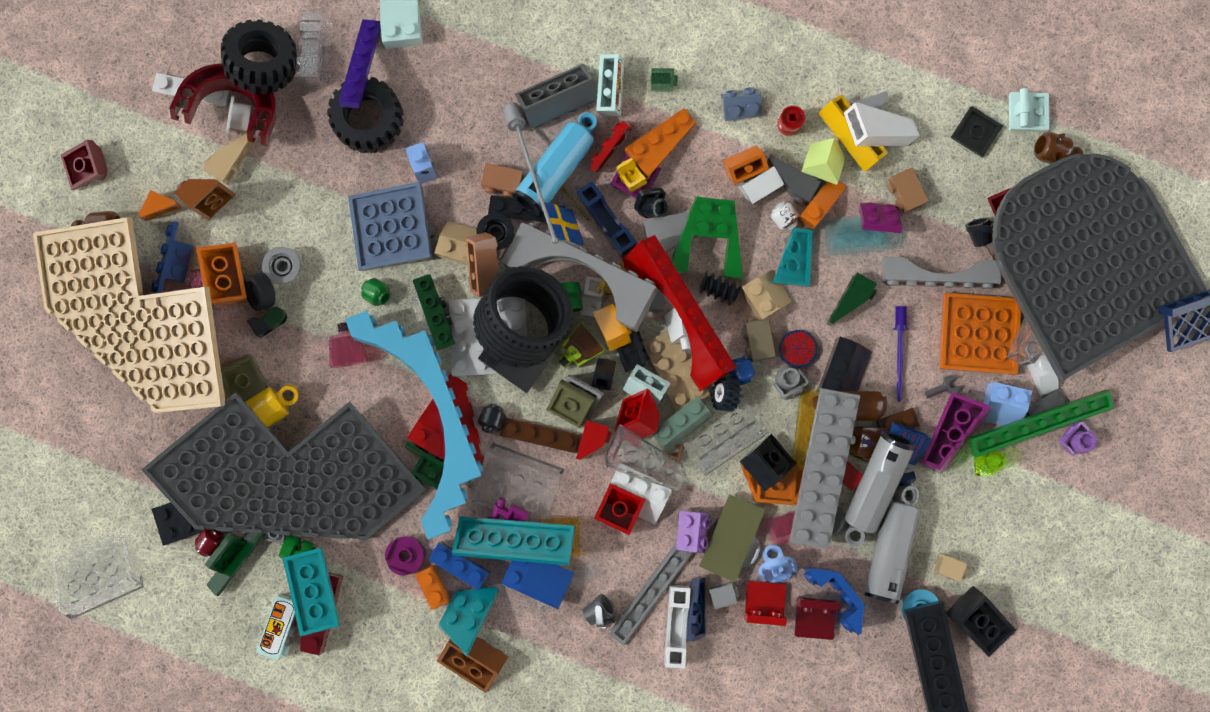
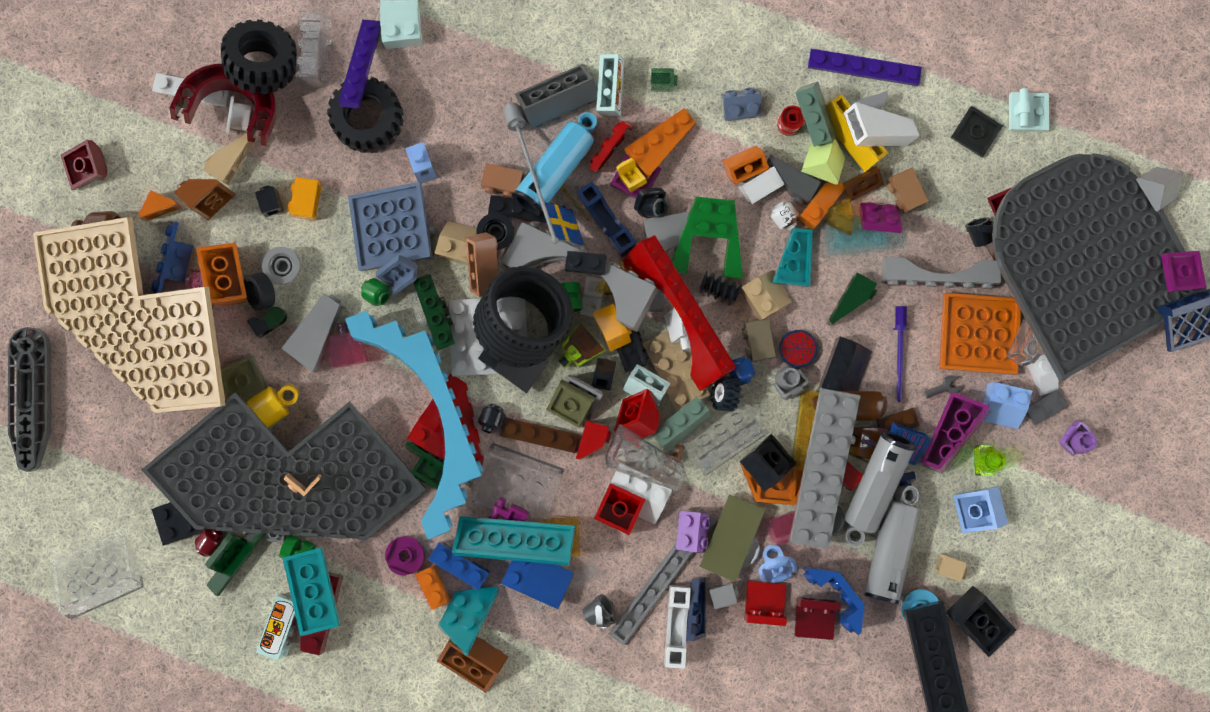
(29, 390): none -> dark grey beam
(269, 201): none -> black brick
(297, 487): none -> light nougat bracket
(304, 198): none -> light orange brick
(313, 334): none -> light grey slope
(398, 273): none -> sand blue bracket
(585, 263): none -> black plate
(815, 113): none -> sand green brick
(841, 216): none -> clear yellow slope
(863, 183): none -> reddish brown plate
(864, 67): none -> dark purple plate
(980, 510): none -> light blue slope
(1040, 423): green plate -> none
(1053, 147): reddish brown piece -> none
(1160, 186): none -> light grey slope
(1183, 271): none -> magenta plate

